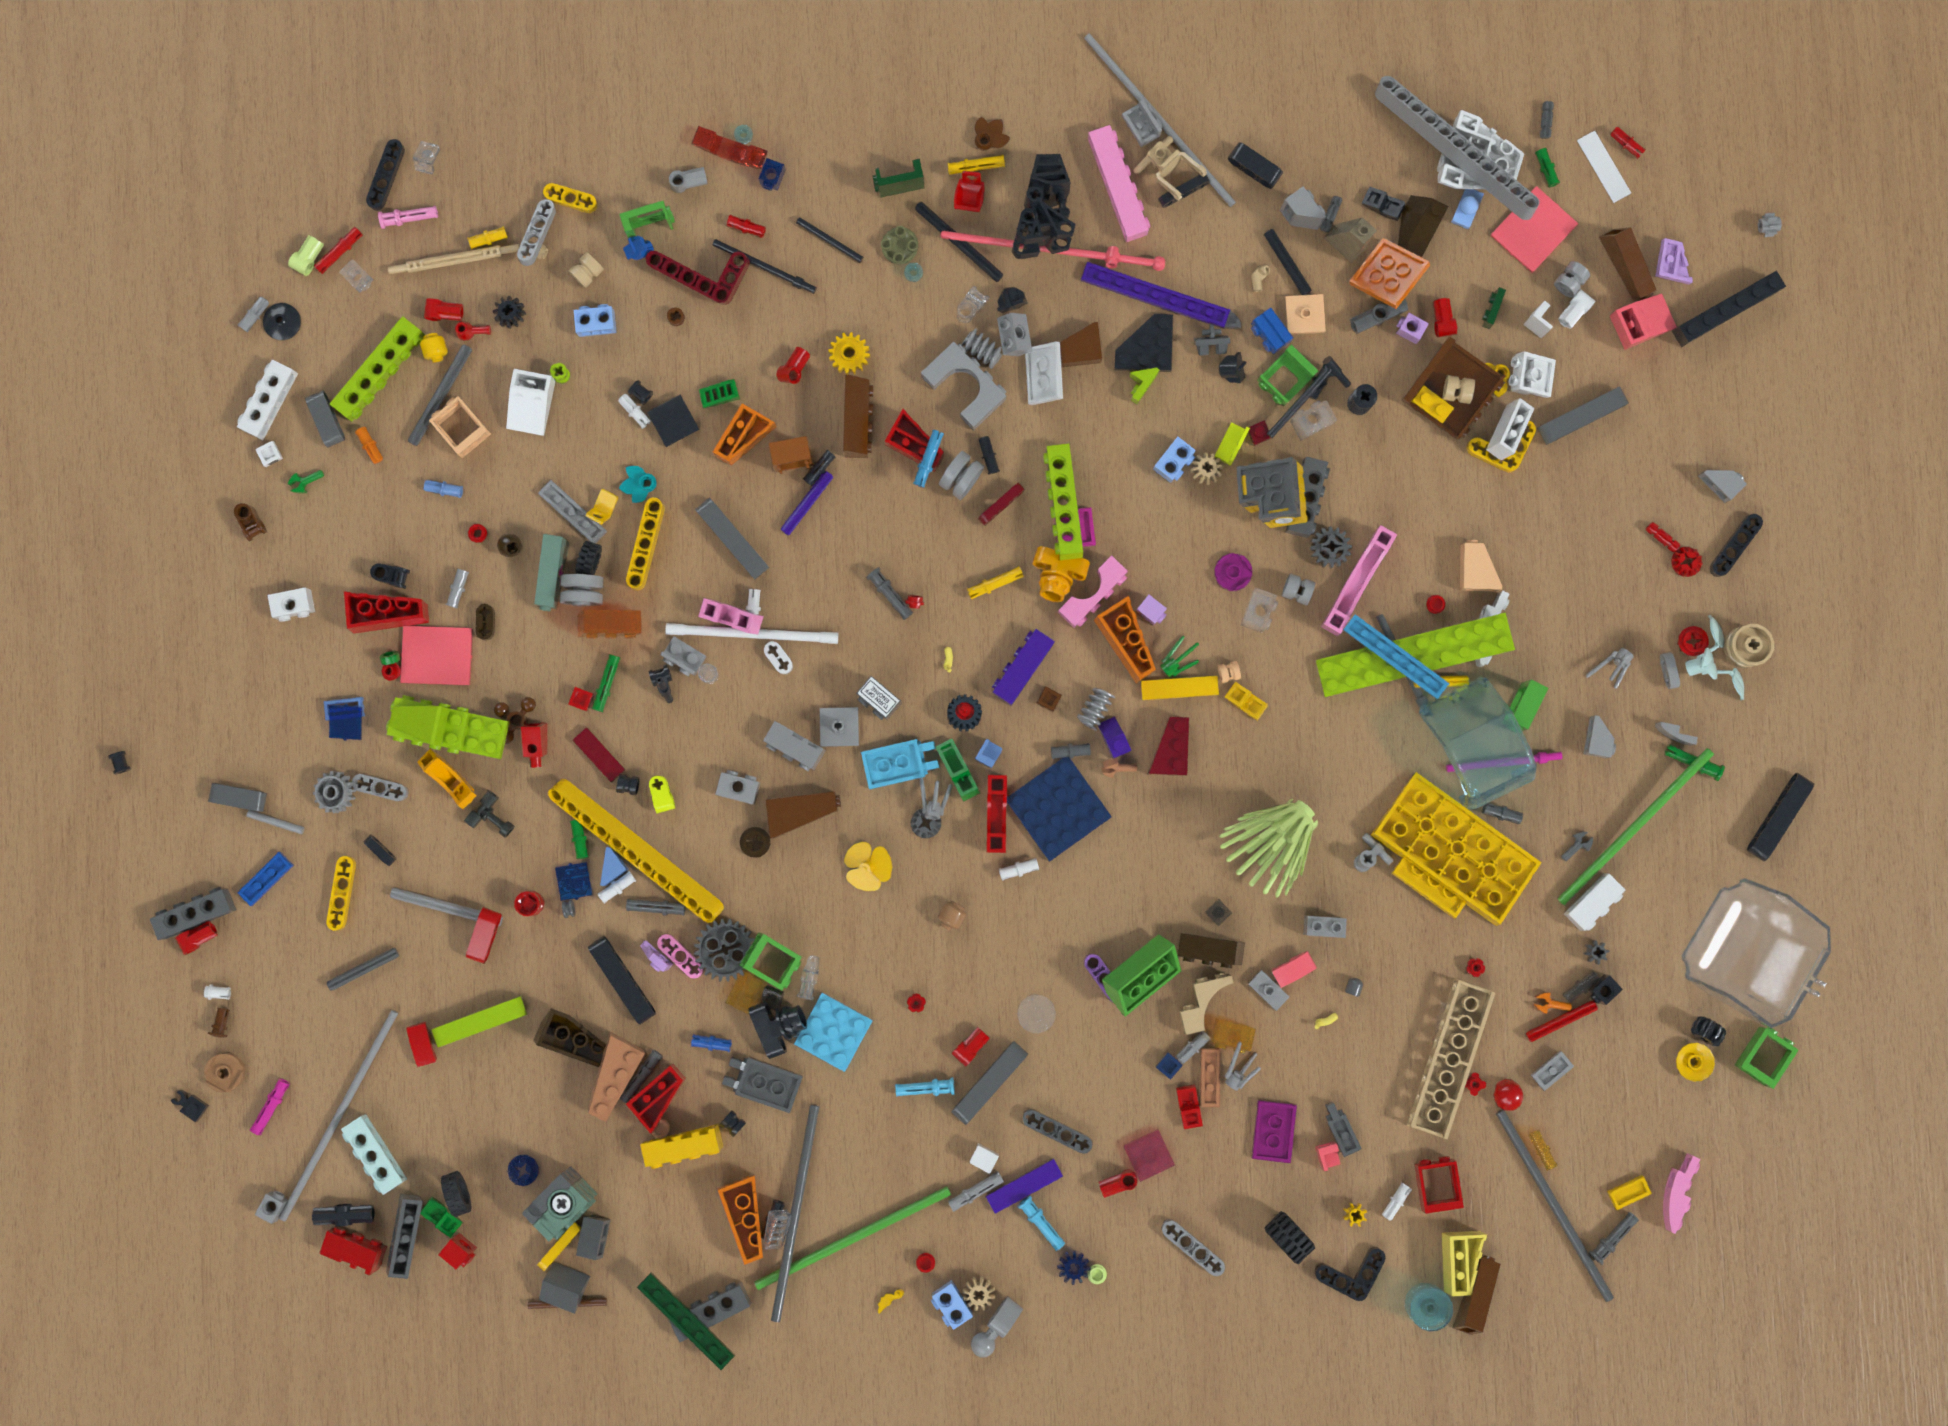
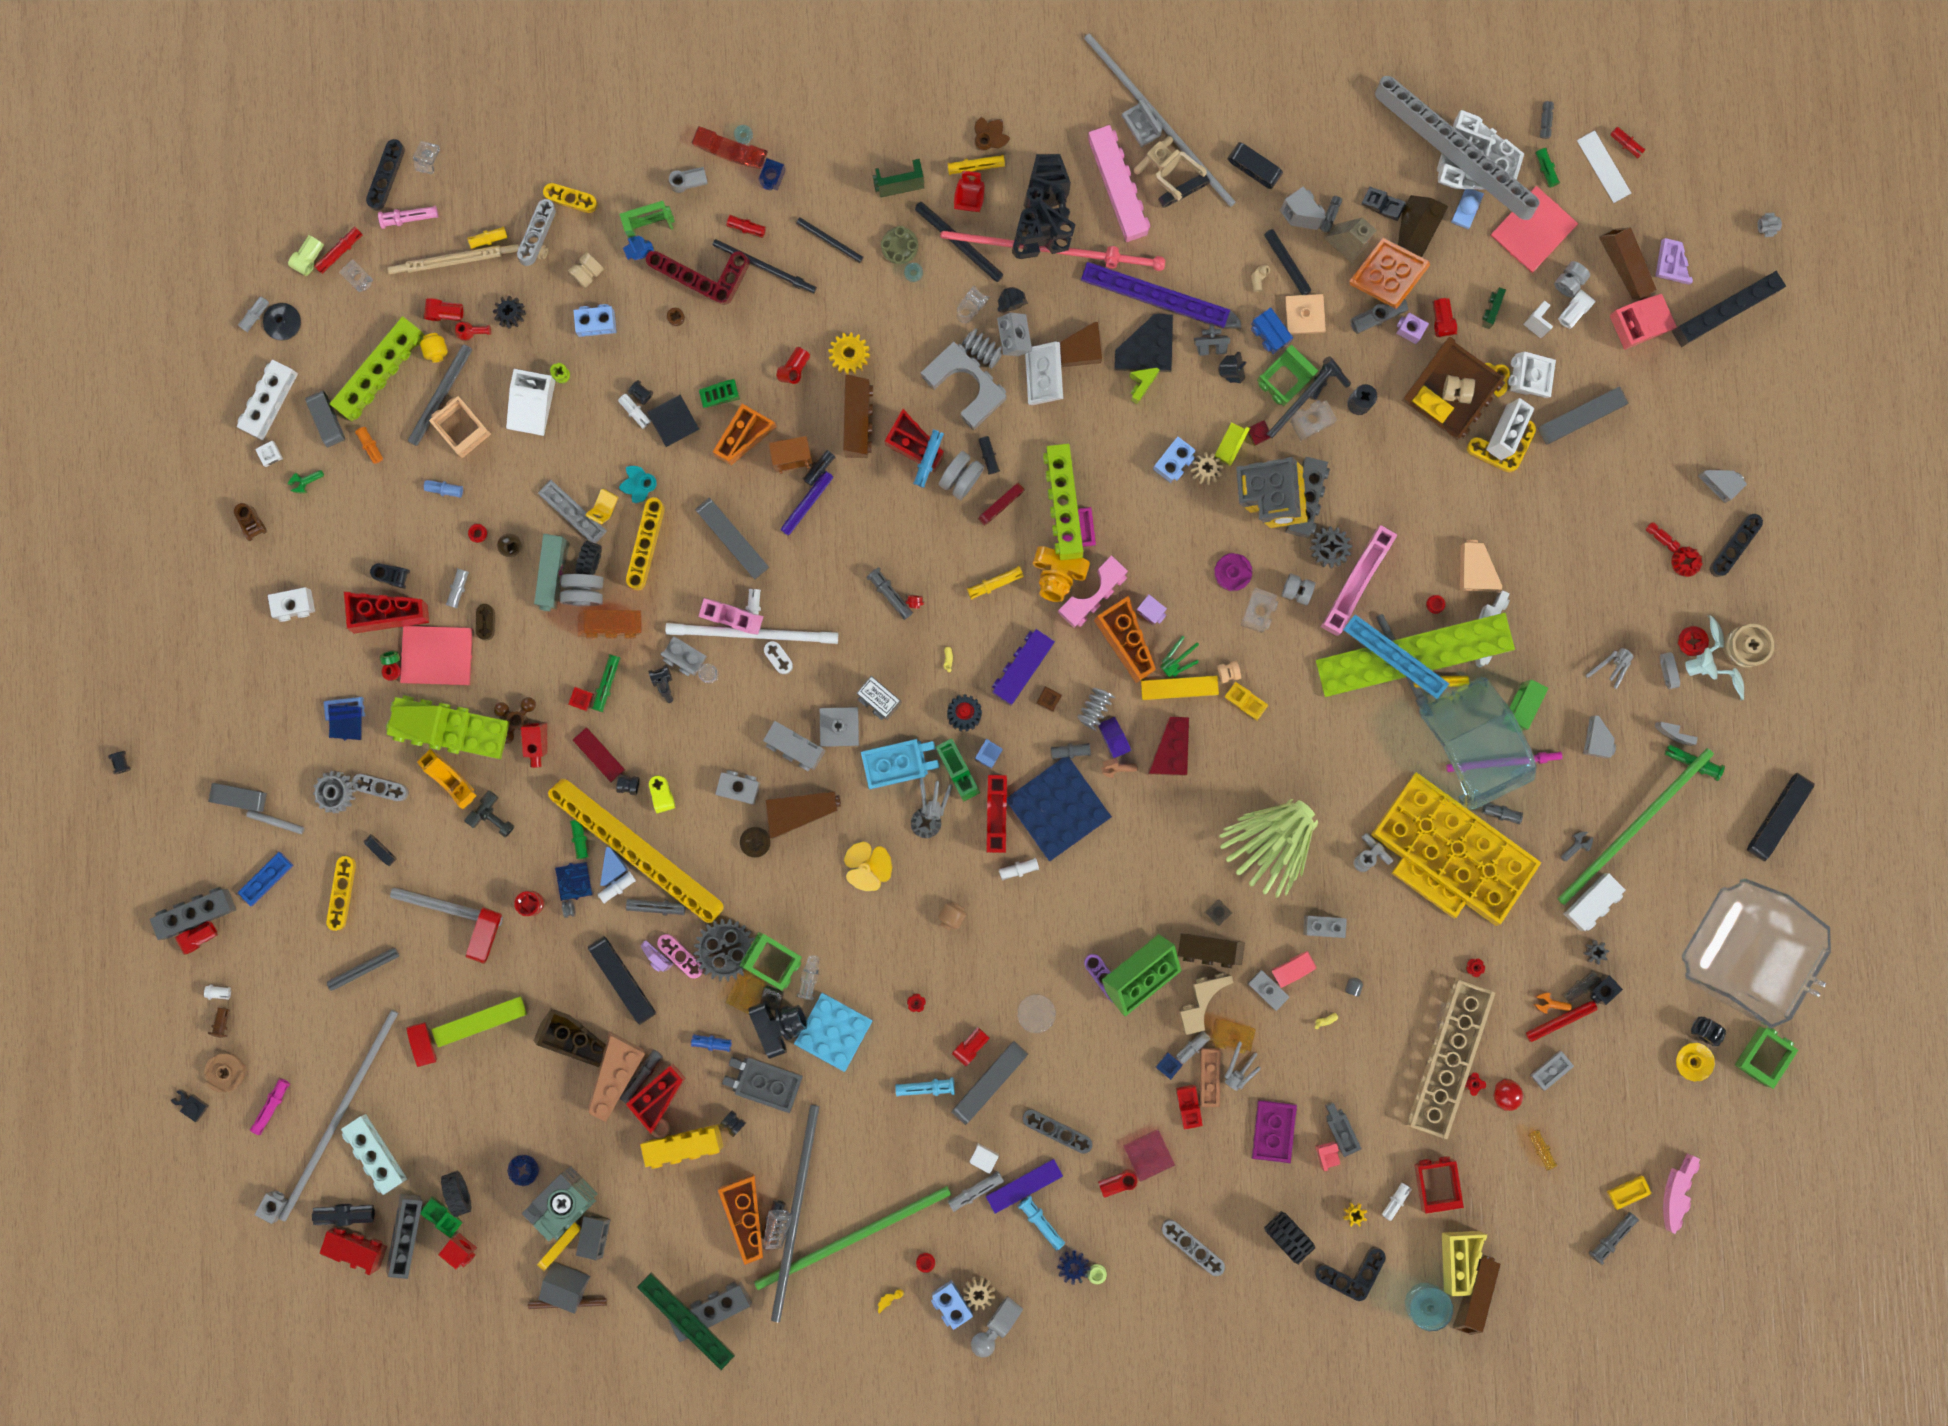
(1554, 1205): dark grey piece -> none

